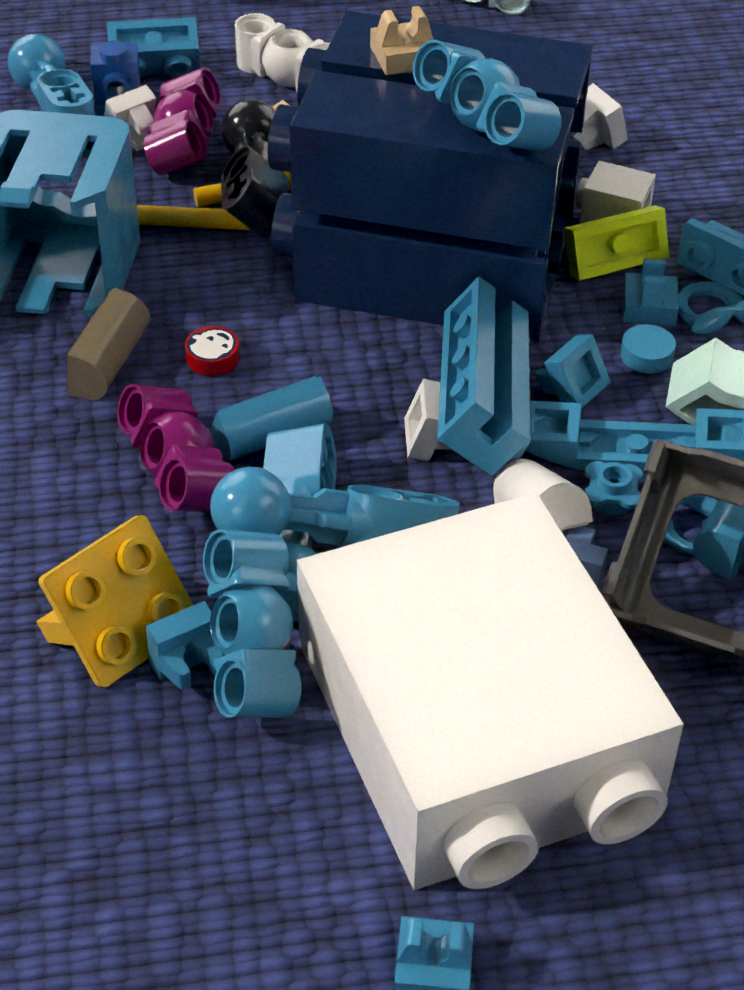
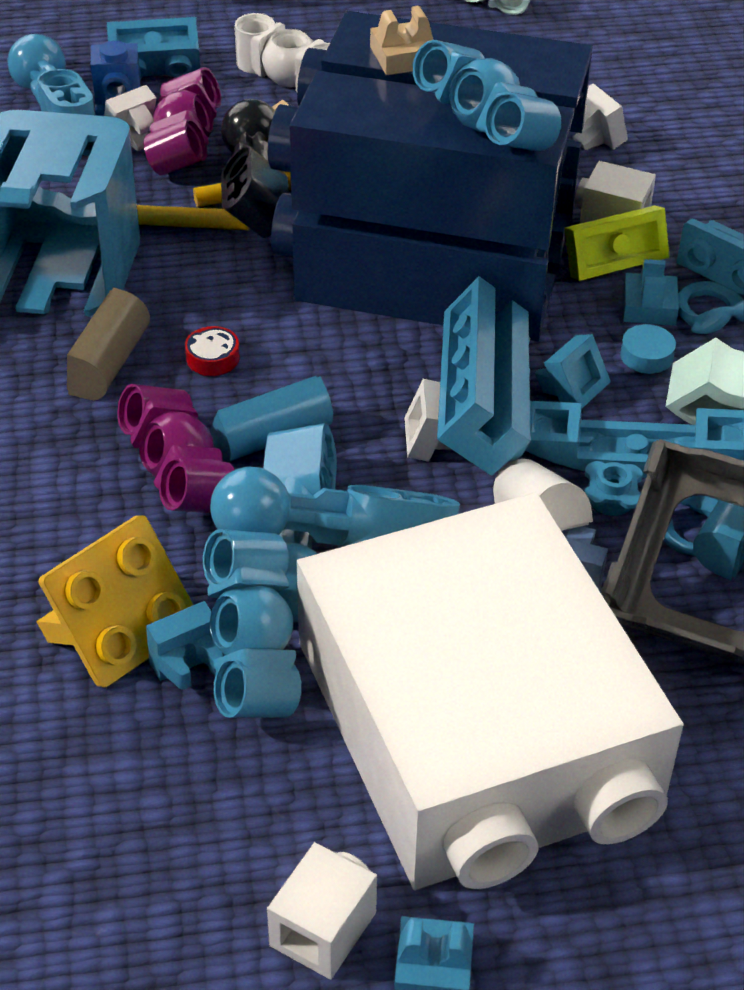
(322, 909): none -> white brick

